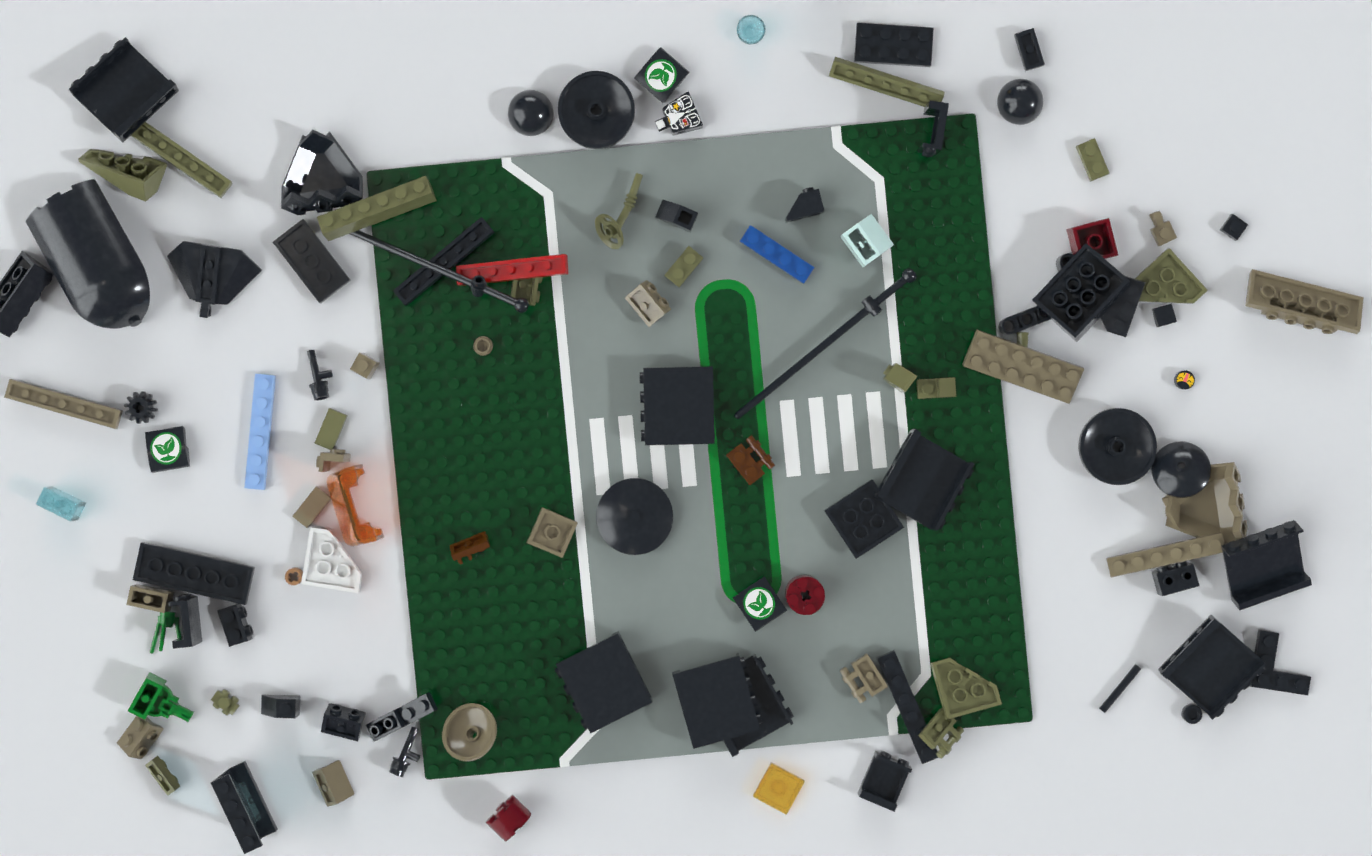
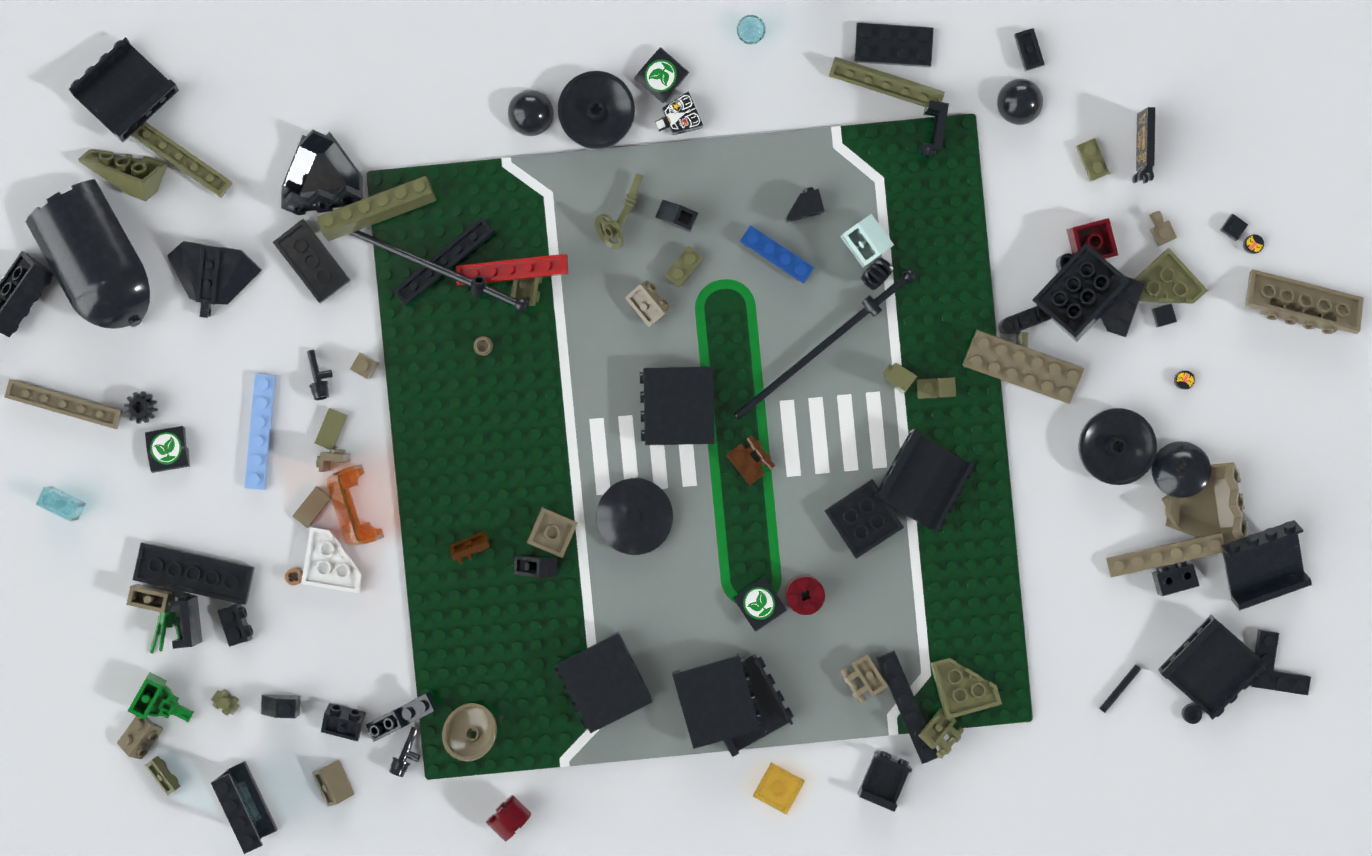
(535, 566): none -> black slope
(876, 273): none -> black gear
(1145, 145): none -> black tile
(1253, 244): none -> tile

